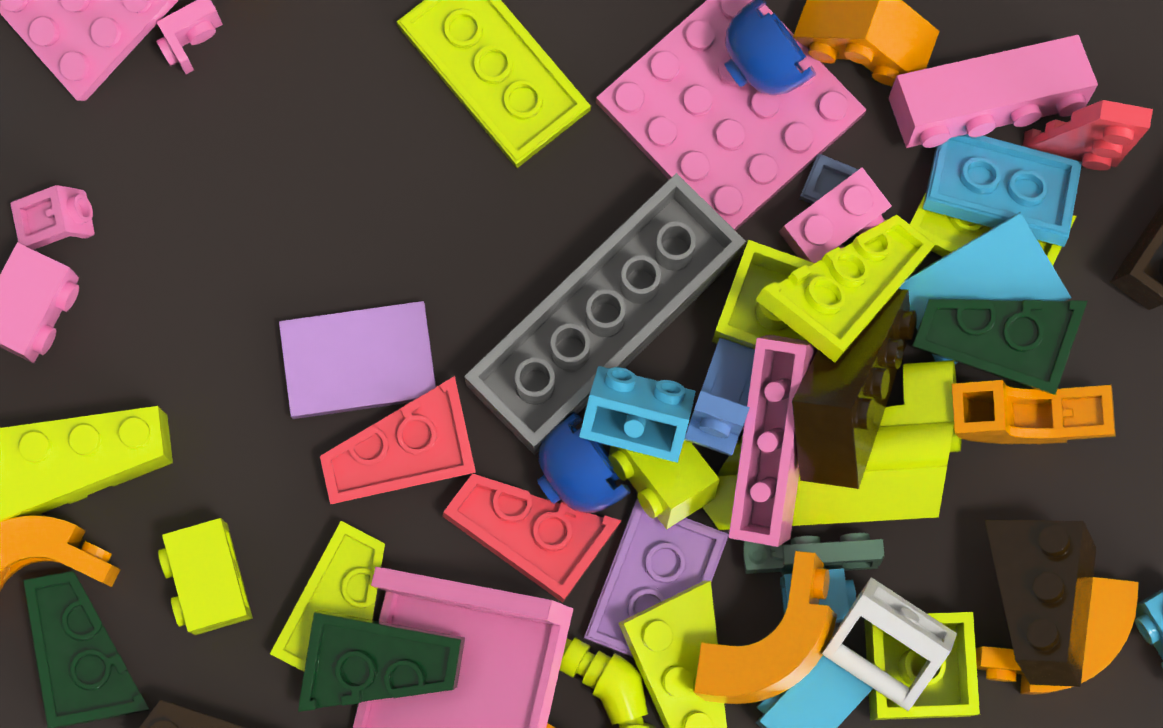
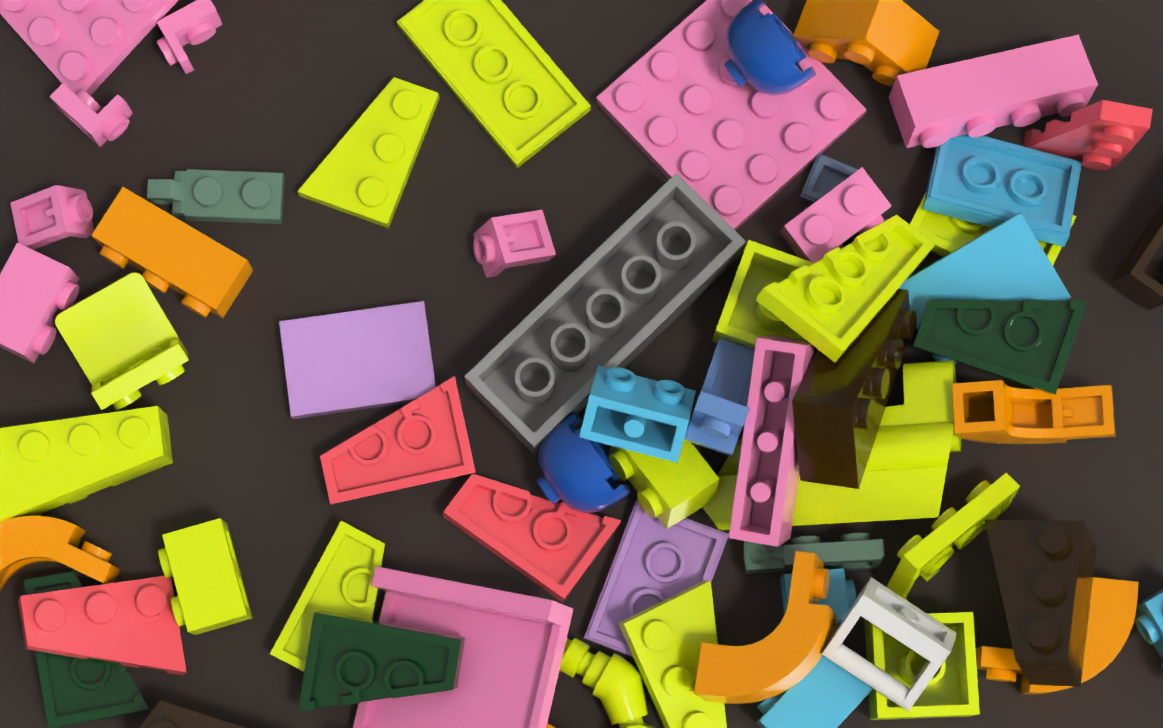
(86, 114): none -> bright pink bracket
(107, 622): none -> coral wing
(122, 341): none -> neon yellow bracket
(171, 254): none -> light orange brick
(221, 195): none -> sand green hinge
(375, 156): none -> neon yellow wing
(512, 242): none -> bright pink bracket
(959, 528): none -> neon yellow wing

